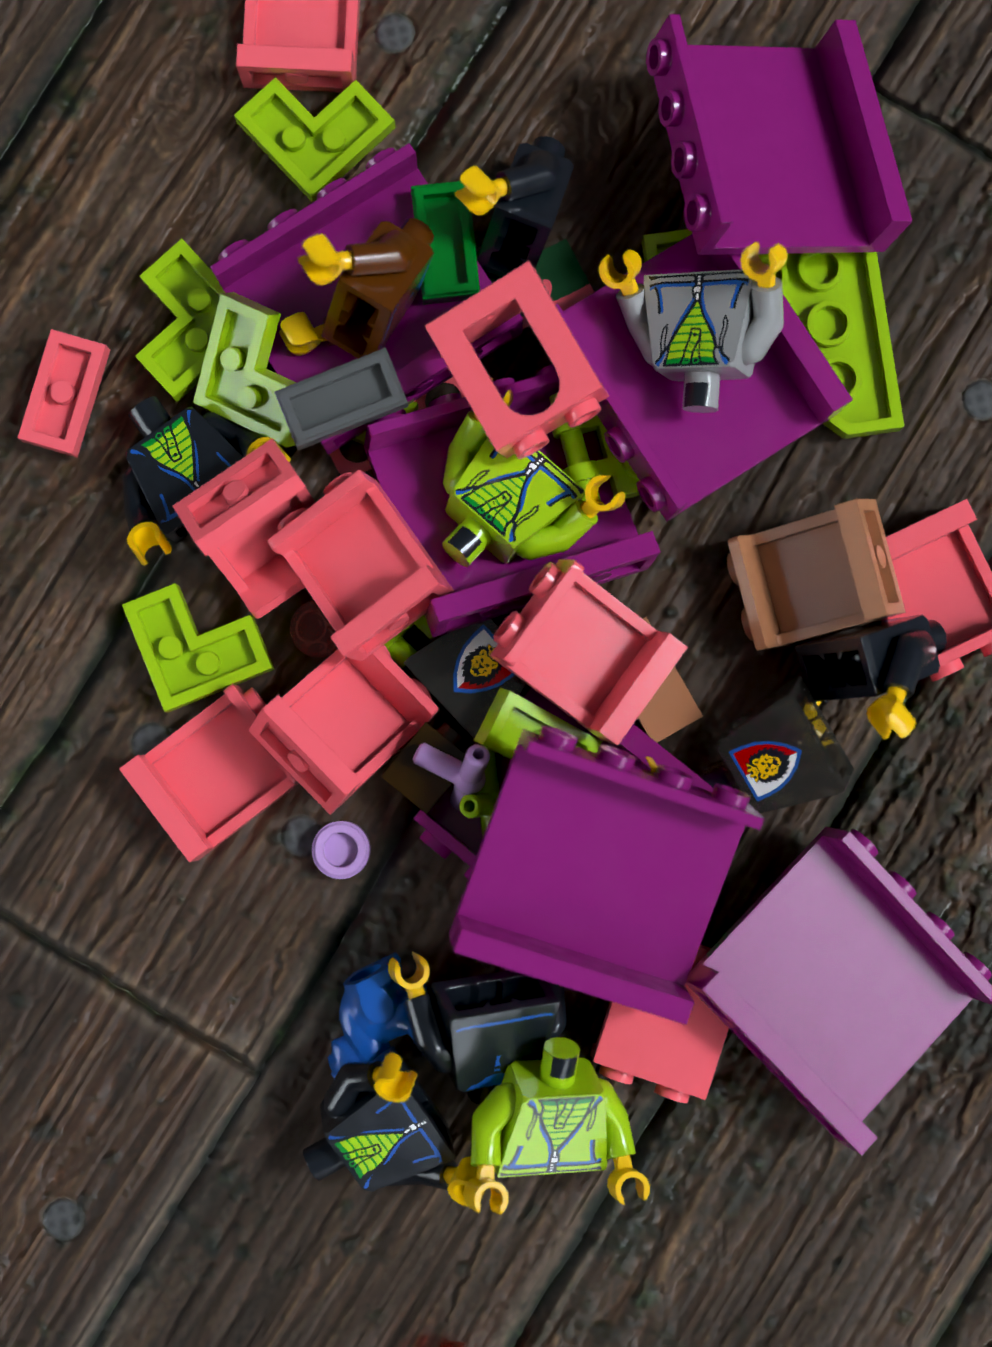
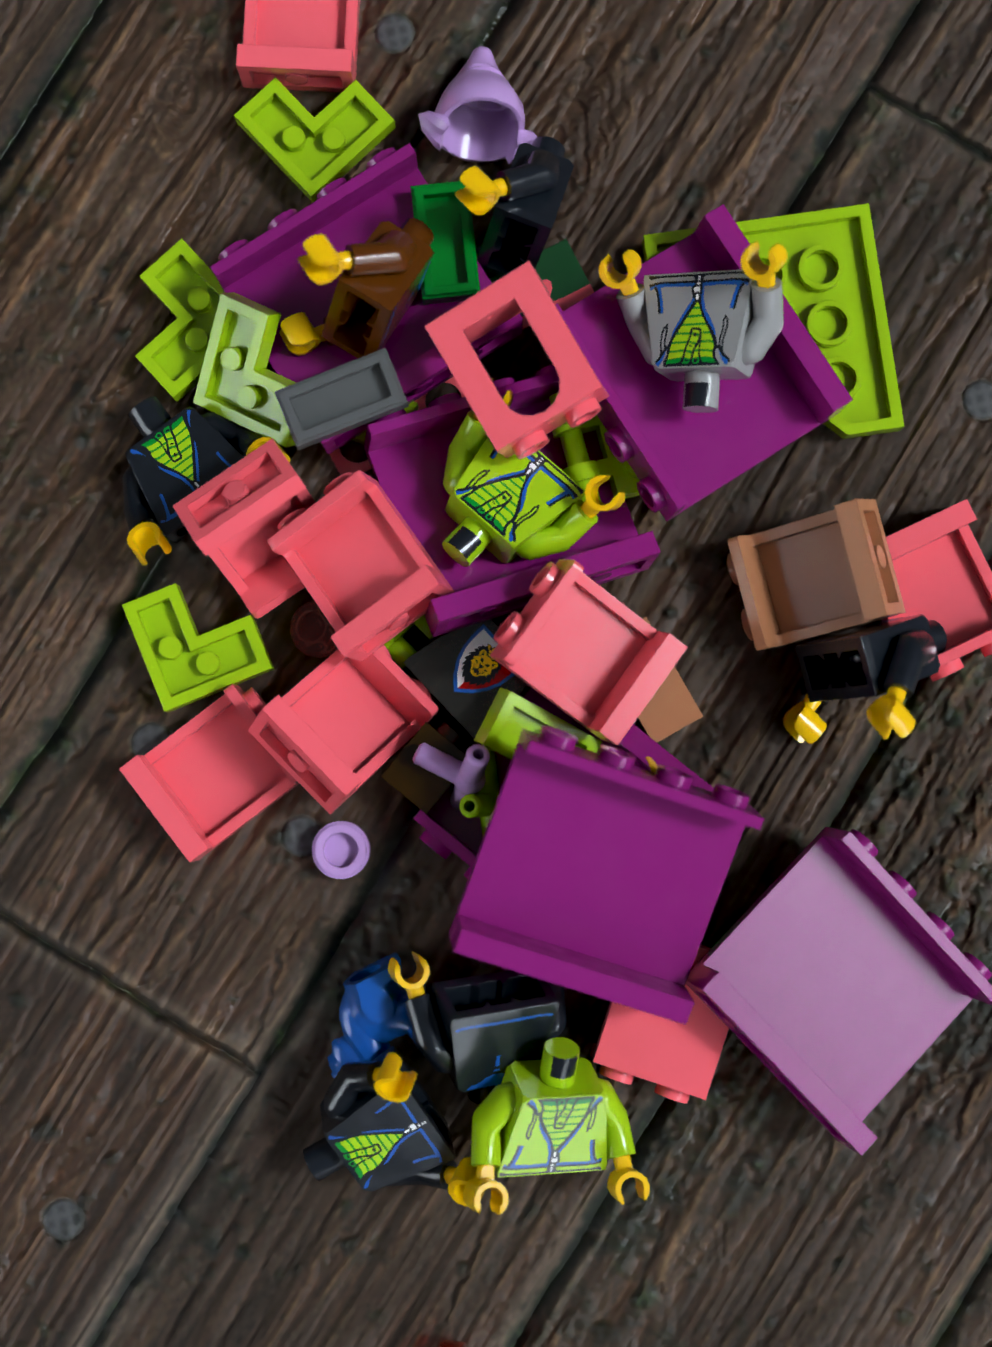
(64, 393): coral plate -> none
(478, 114): none -> lavender hat
(778, 144): magenta panel -> none
(781, 752): clear smoke torso -> none

